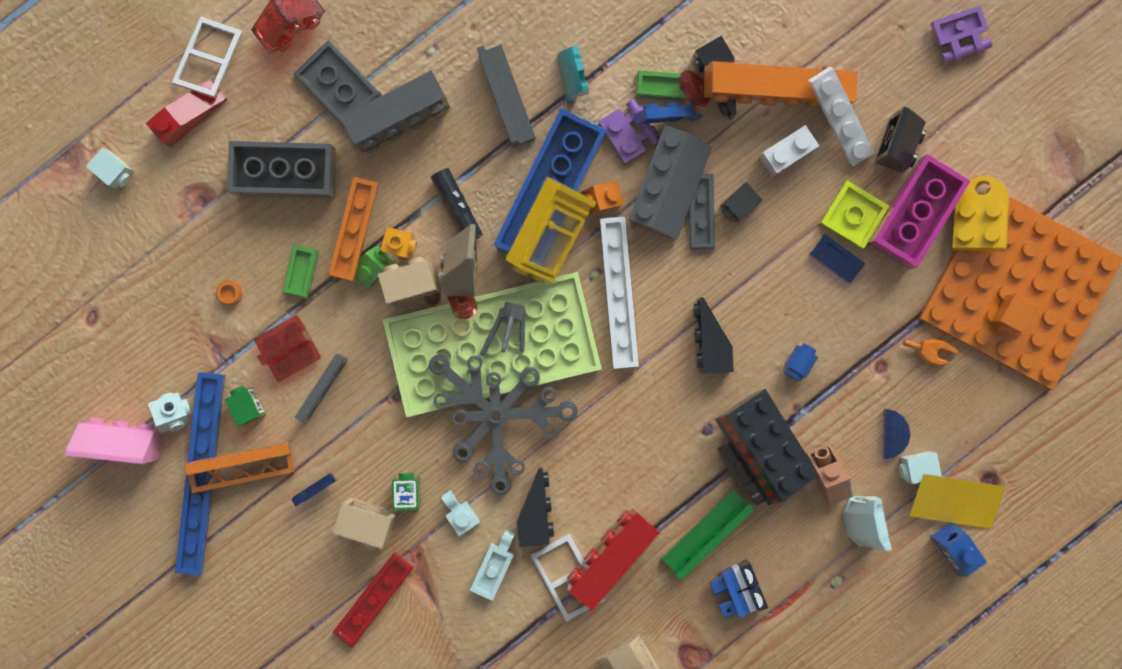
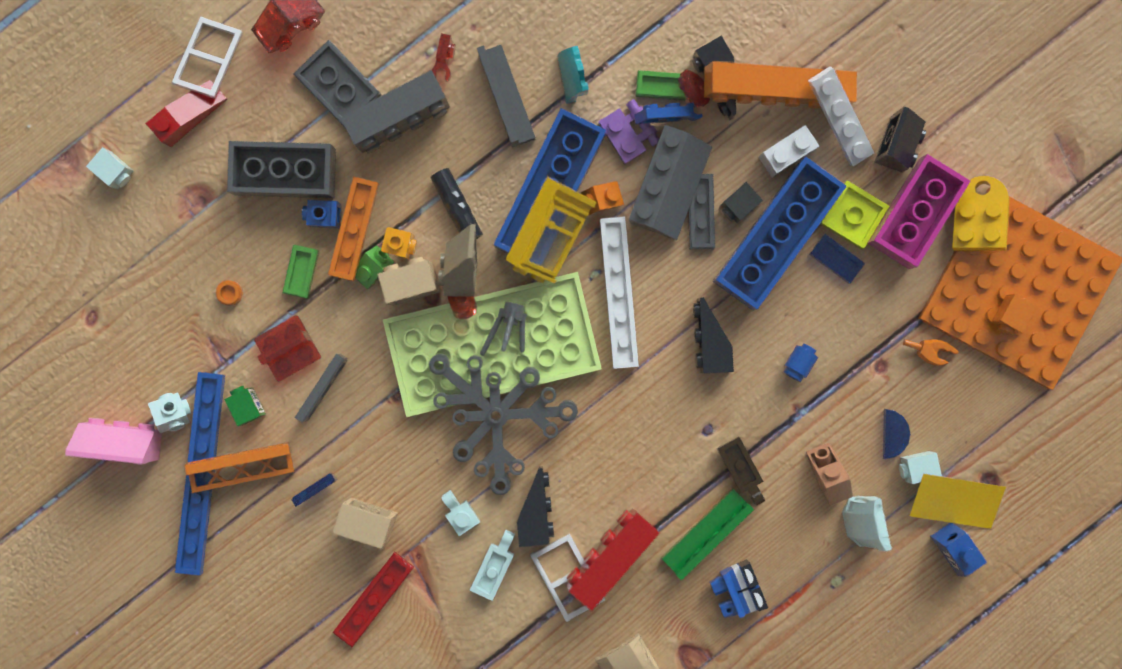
(330, 217): none -> blue brick
(406, 492): brick -> none
(445, 51): none -> clear red plate
(767, 447): black brick -> none
(779, 233): none -> blue brick
(958, 27): medium lavender plate -> none

